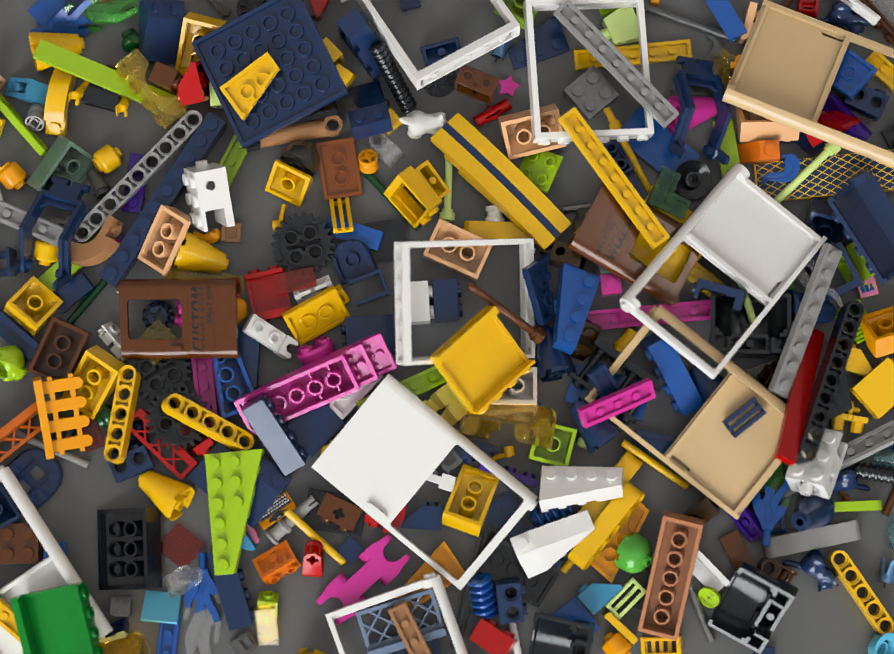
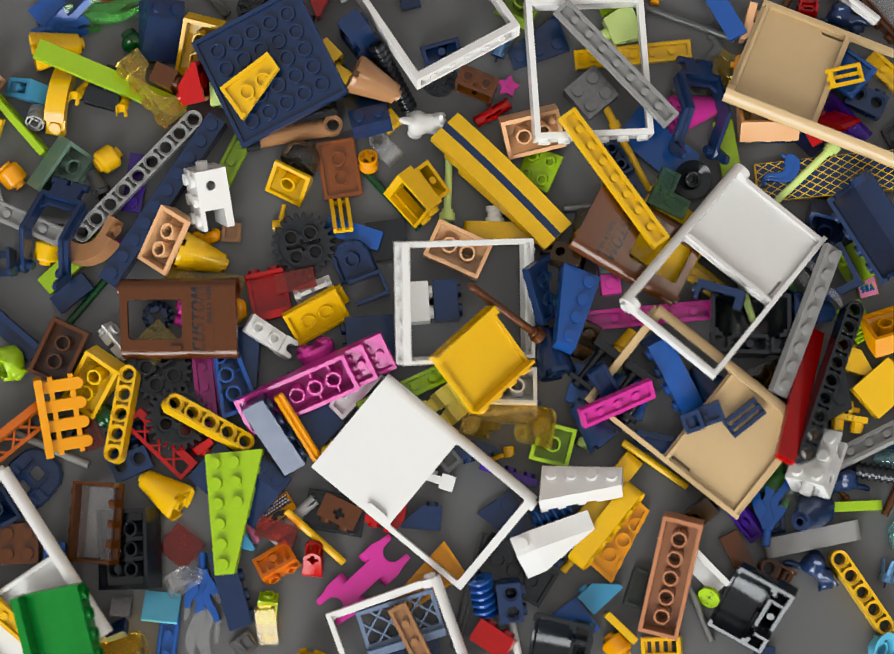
(33, 305): yellow slope -> none
(95, 522): none -> window
(277, 531): none -> clear red plate
(297, 426): none -> light orange axle
(350, 550): dark blue tile -> none
(372, 82): none -> medium nougat cone
(470, 500): yellow slope -> none
(625, 598): yellowish green tile -> none
(634, 553): bright green cylinder -> none
(702, 416): none -> dark blue slope
(759, 152): orange slope -> none
(831, 78): none -> yellow tile

